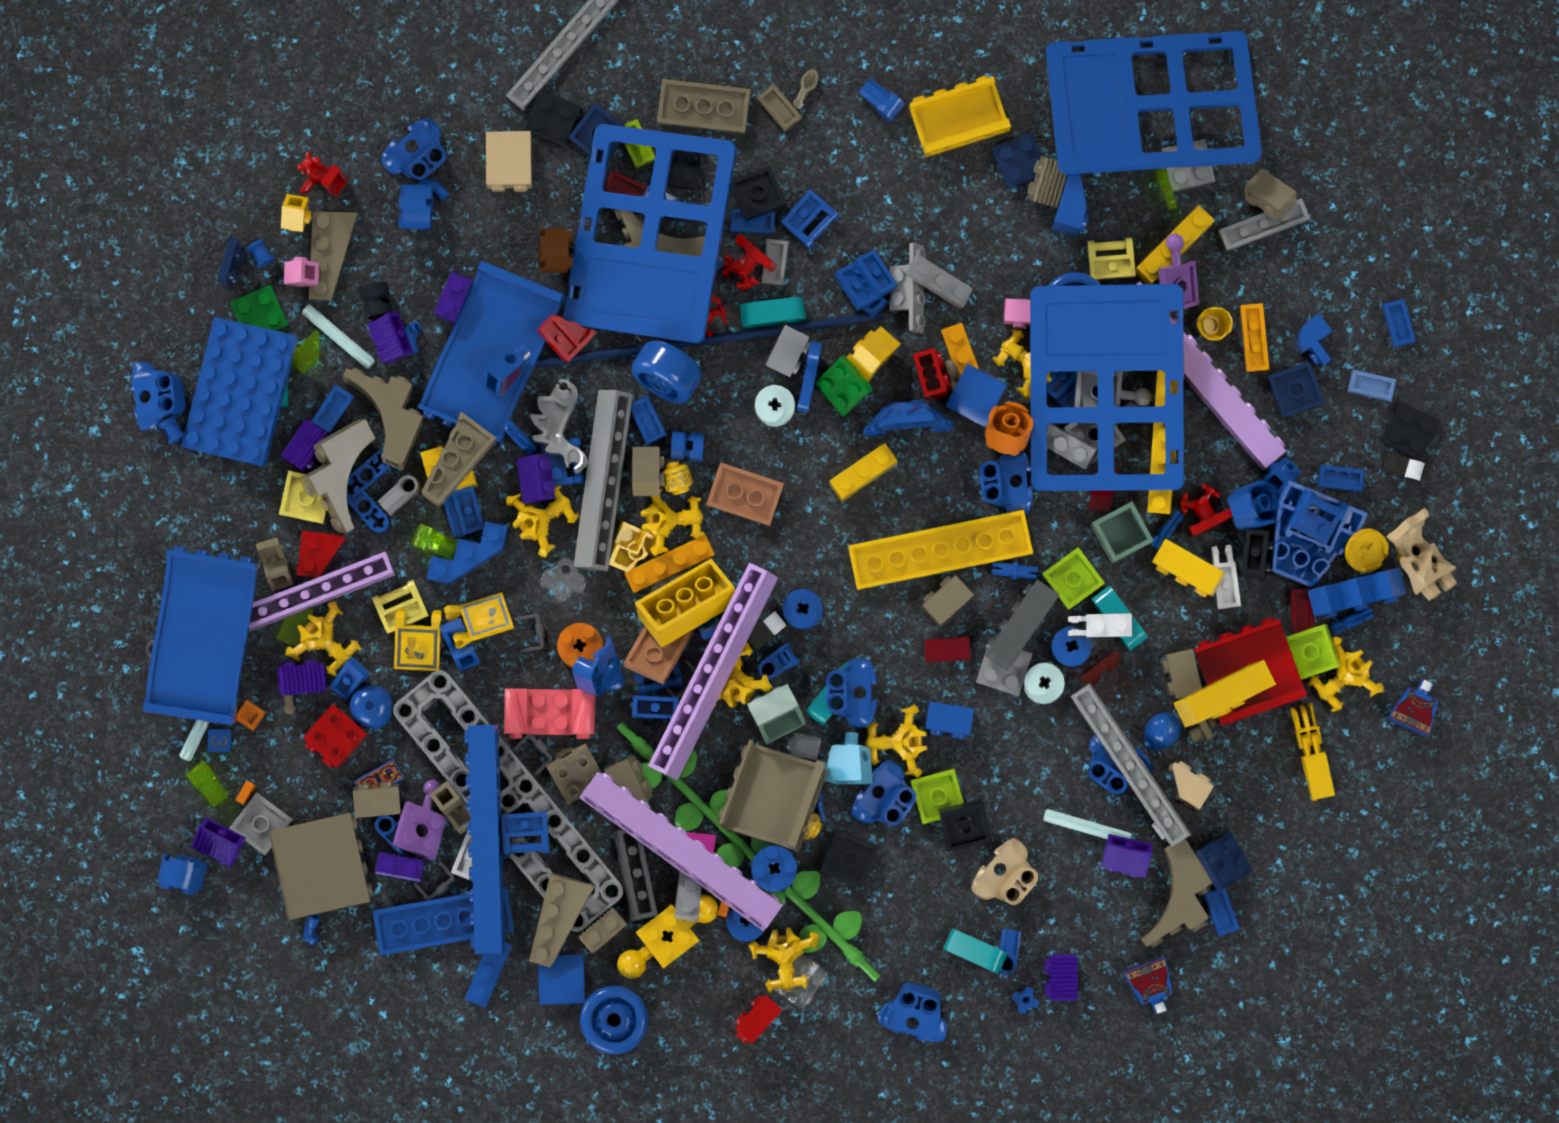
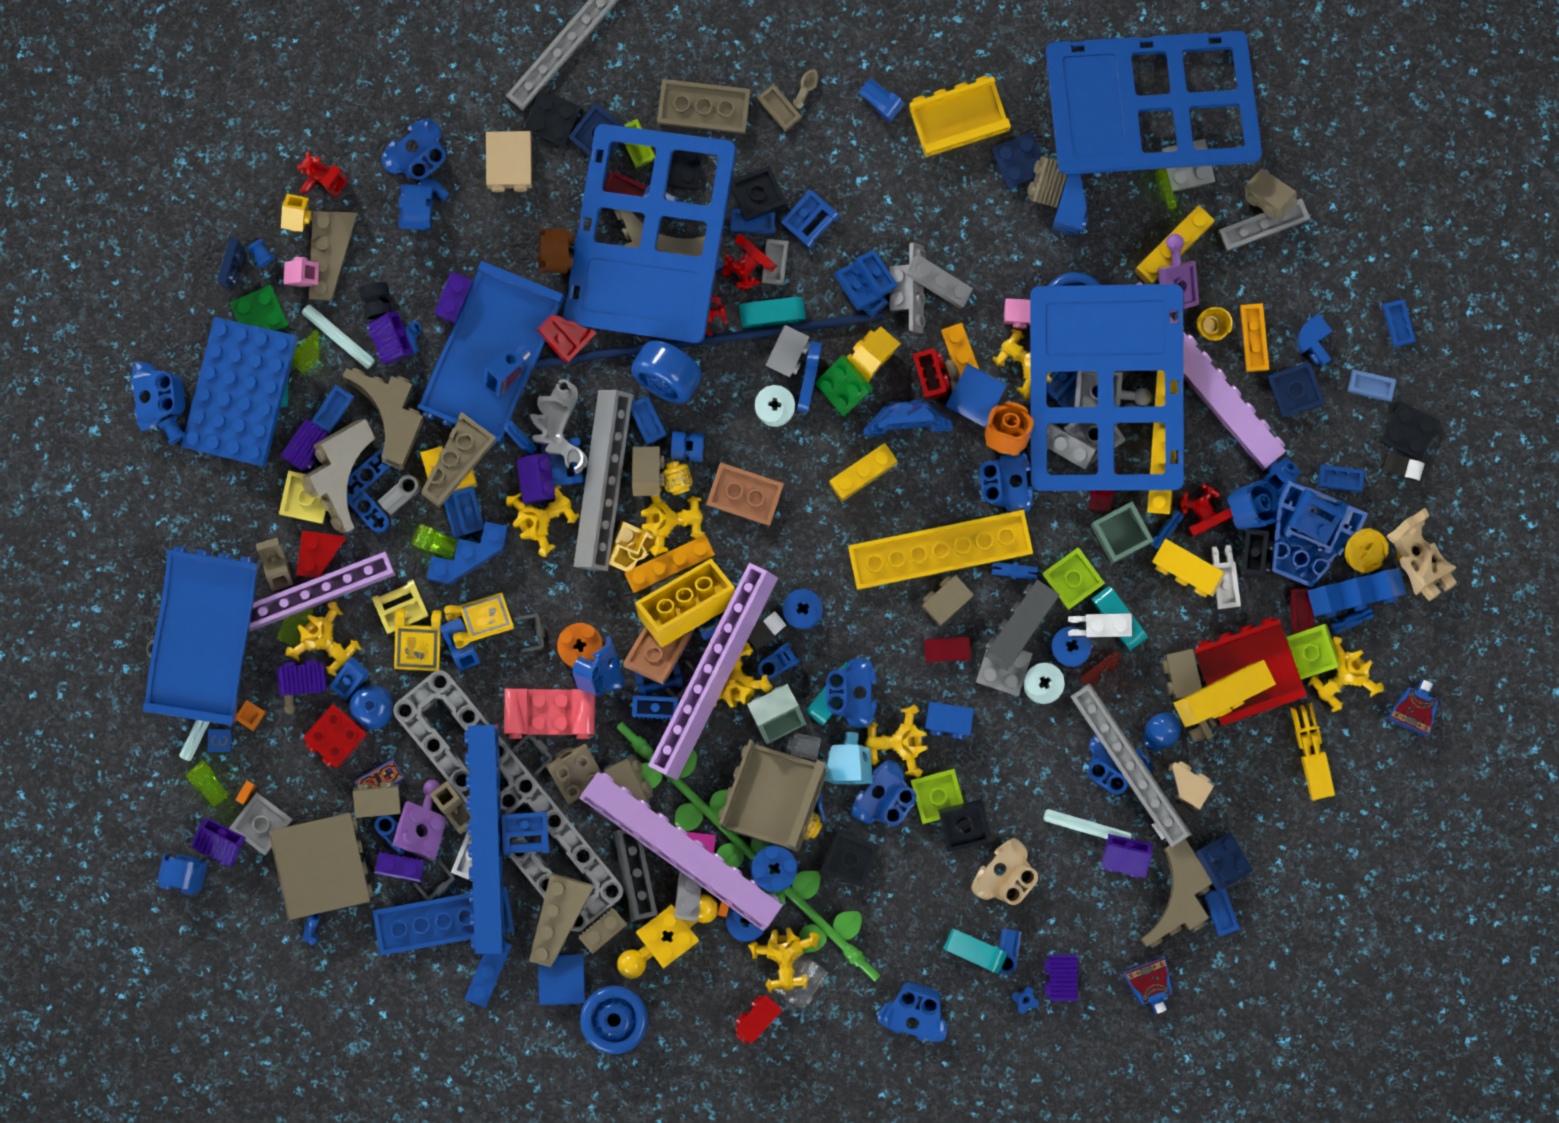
(562, 583): clear plate -> none
(1111, 266): light yellow plate -> none

